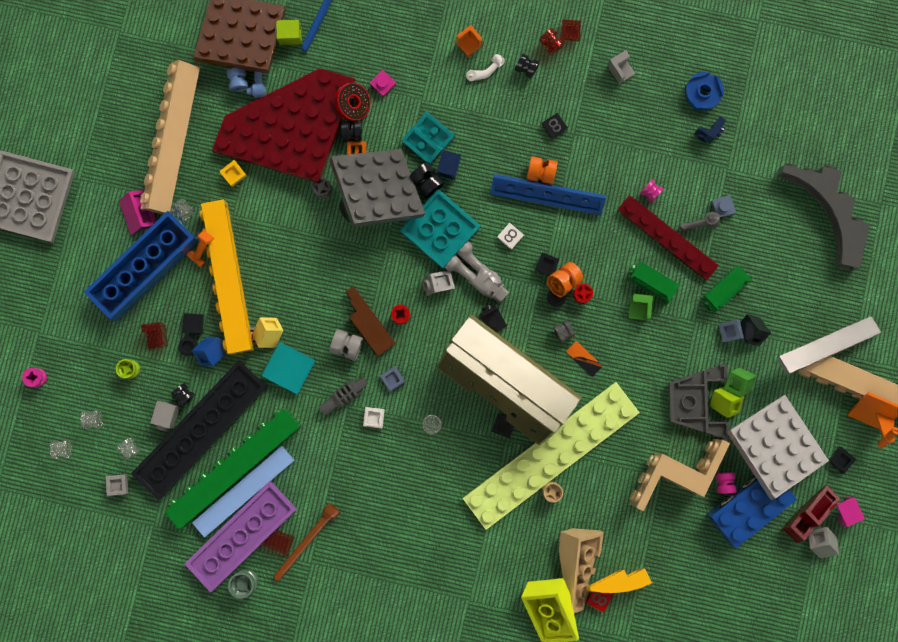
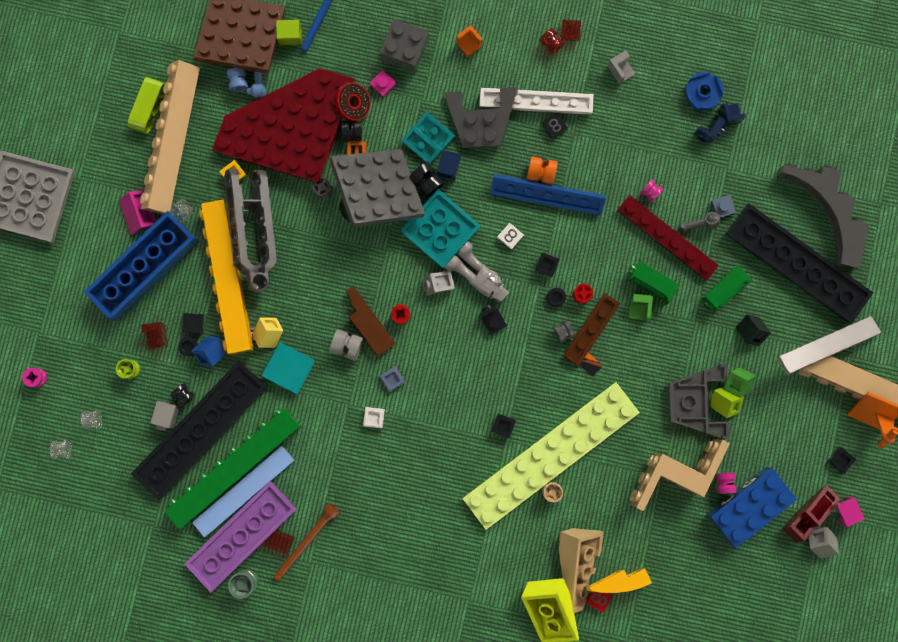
(116, 485): light grey plate -> none
(128, 449): clear wheel -> none
(146, 105): none -> lime beam
(205, 238): orange piece -> none
(255, 274): none -> dark grey piece
(344, 395): dark grey hinge -> none
(404, 45): none -> dark grey brick
(432, 424): clear wheel -> none
(473, 75): white piece -> none
(485, 126): none -> dark grey wing
(509, 378): piece -> none
(526, 65): black wheel -> none
(541, 101): none -> white plate
(564, 279): orange wheel -> none
(591, 329): none -> reddish brown tile
(731, 114): none -> dark blue panel
(731, 331): sand blue plate -> none
(777, 447): light grey plate -> none
(799, 263): none -> black plate

